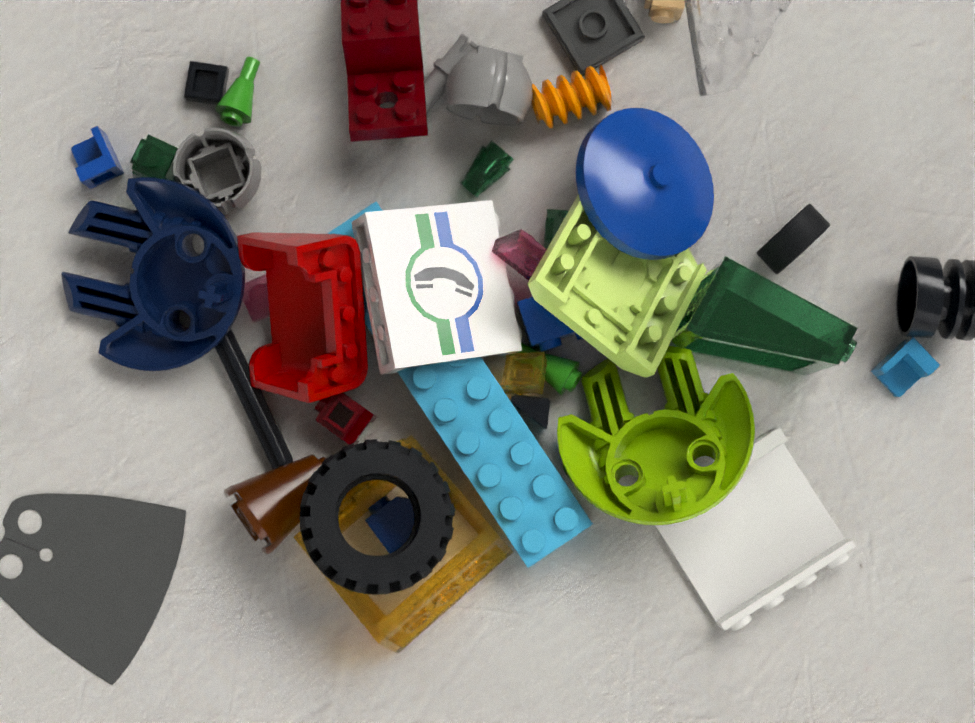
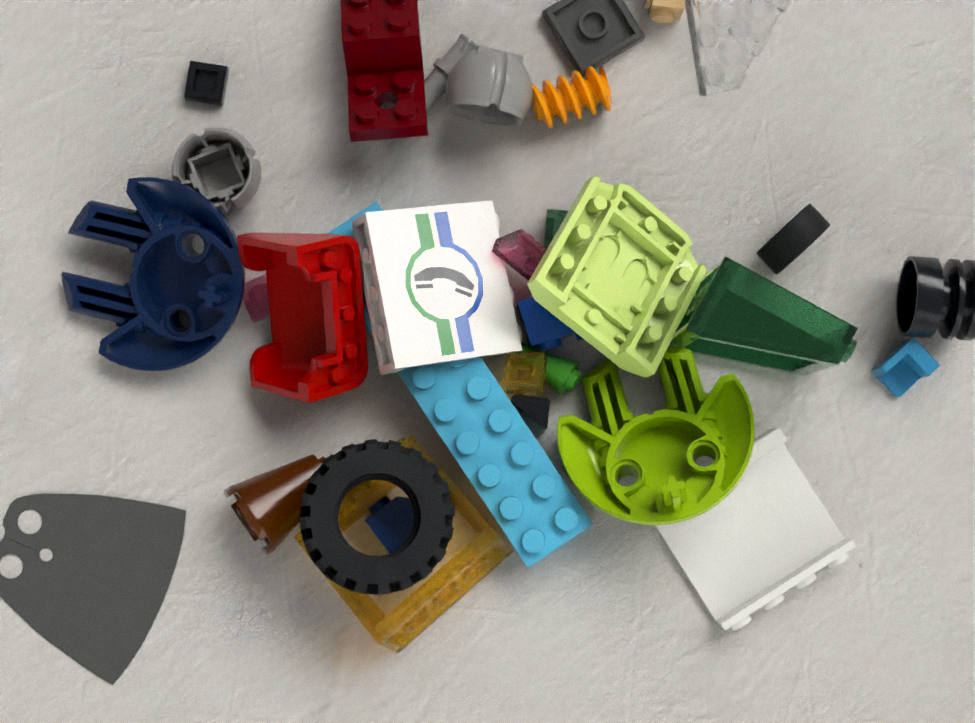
(96, 159): blue panel -> none
(153, 158): clear green window -> none
(238, 101): bright green cone -> none
(253, 402): black axle -> none
(354, 427): dark red window -> none
(487, 168): clear green cone -> none
(644, 184): blue dish -> none

